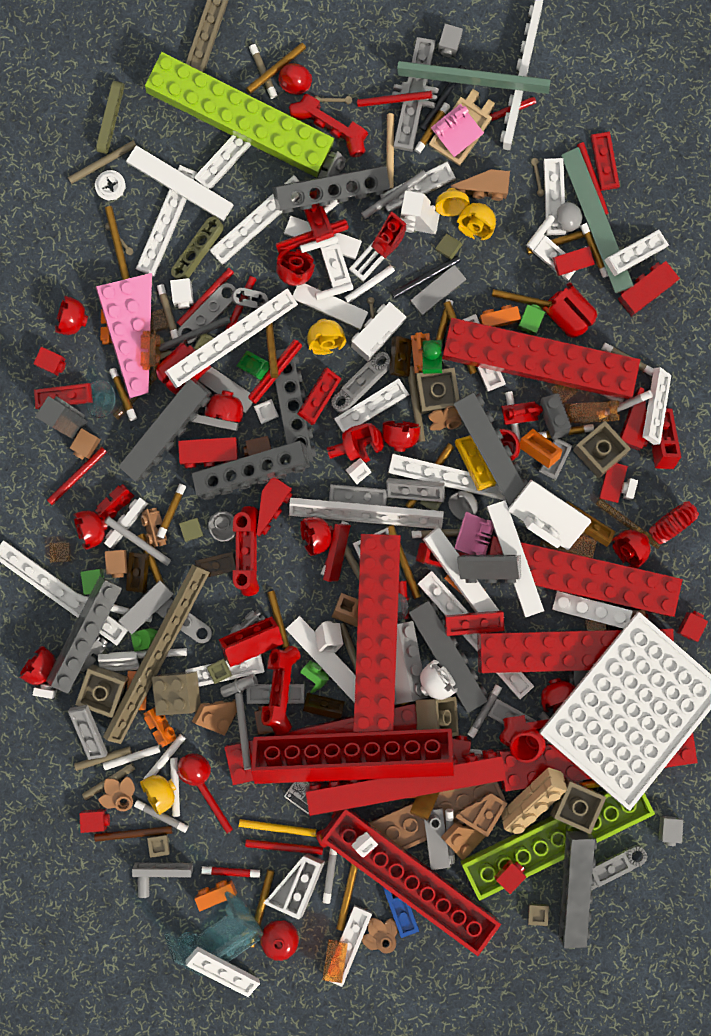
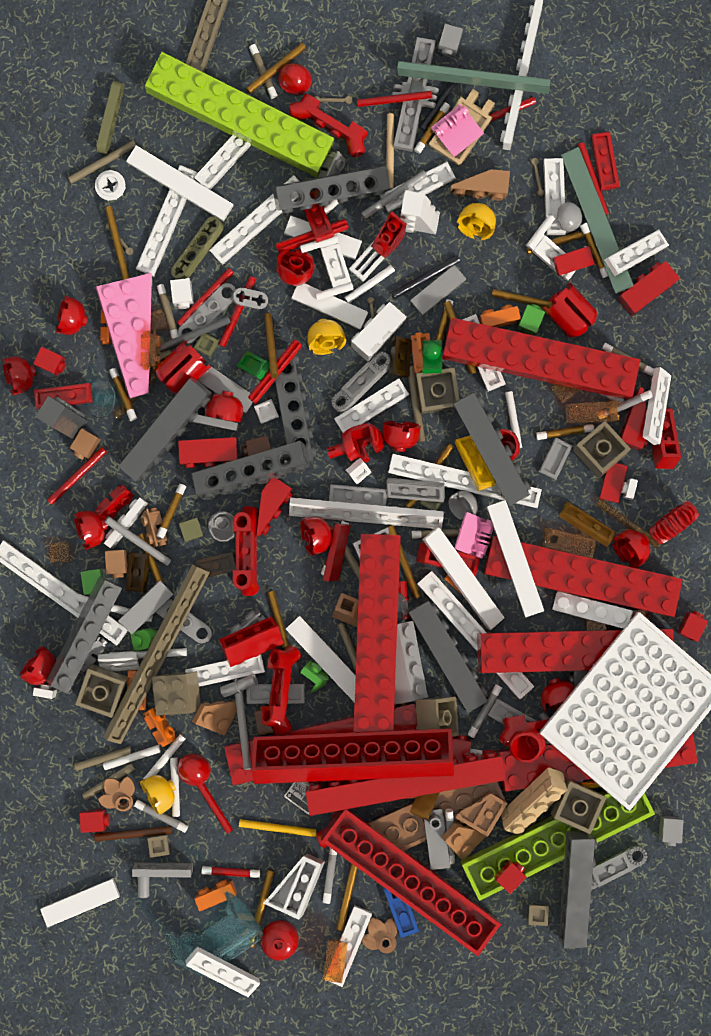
(18, 374): none -> red cylinder
(80, 902): none -> white tile
(87, 732): light grey tile -> none
(219, 671): olive tile -> none
(231, 338): white plate -> none
(284, 847): red bar -> none
(319, 396): red tile -> none
(323, 706): dark brown plate -> none
(329, 637): white brick -> none
(364, 844): white plate -> none
(437, 681): white cylinder -> none
(448, 246): olive tile -> none
(448, 418): medium nougat plate -> none
(451, 202): yellow piece -> none
(474, 623): red plate -> none
(489, 568): dark grey slope -> none
(521, 412): red hinge -> none
(540, 448): orange piece -> none
(549, 516): white bracket -> none
(555, 416): dark grey brick -> none

